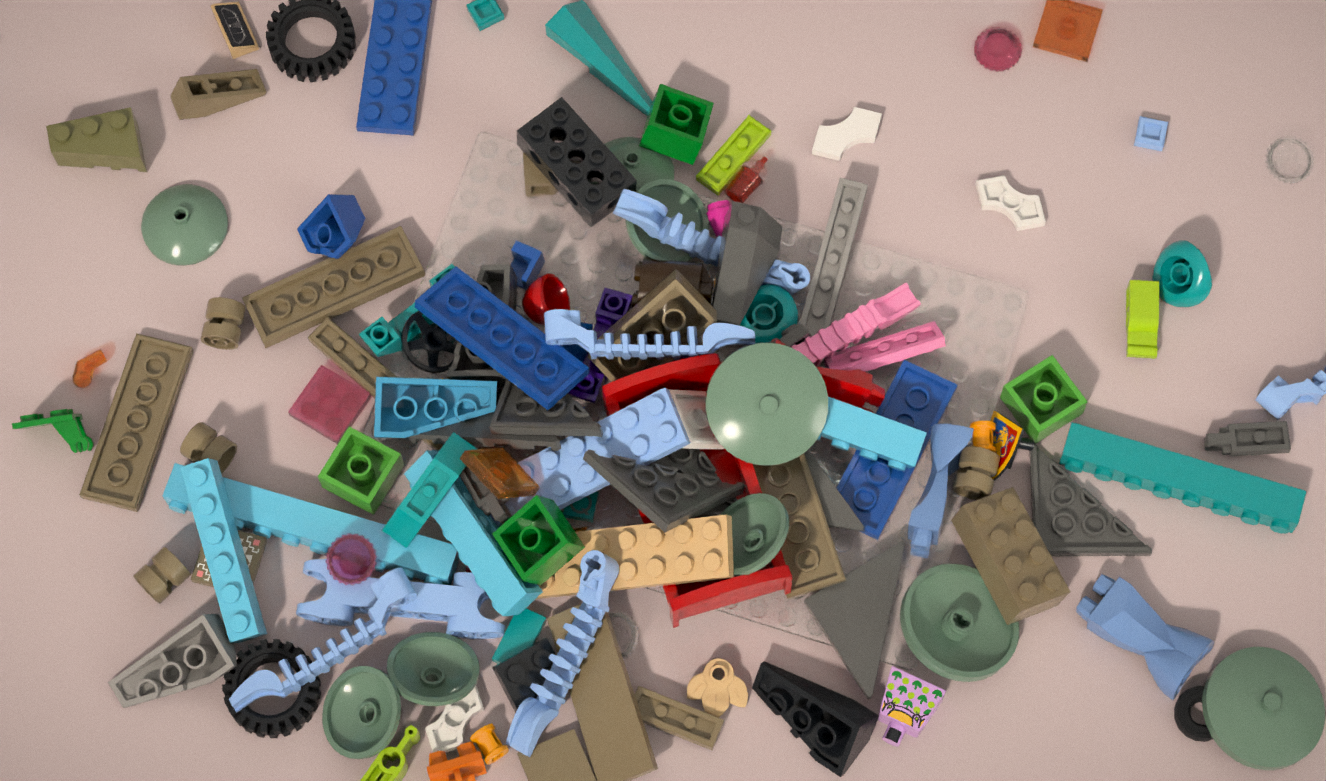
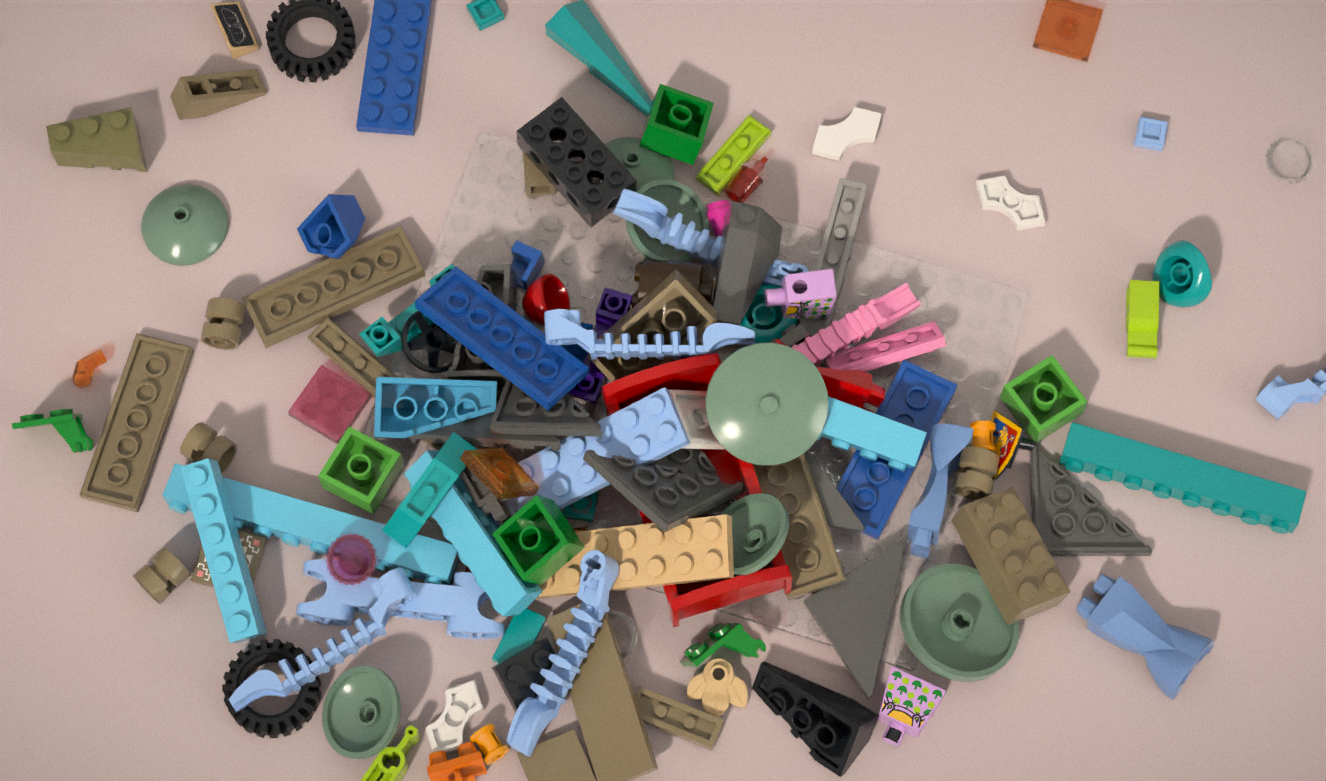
(183, 662): light grey wedge -> none
(433, 668): sand green dish -> none
(725, 635): none -> green plate
(804, 295): none -> lavender torso
(997, 49): clear pink hat -> none
(1183, 717): black tyre -> none
(1250, 439): dark grey hinge -> none
(1263, 708): sand green dish -> none

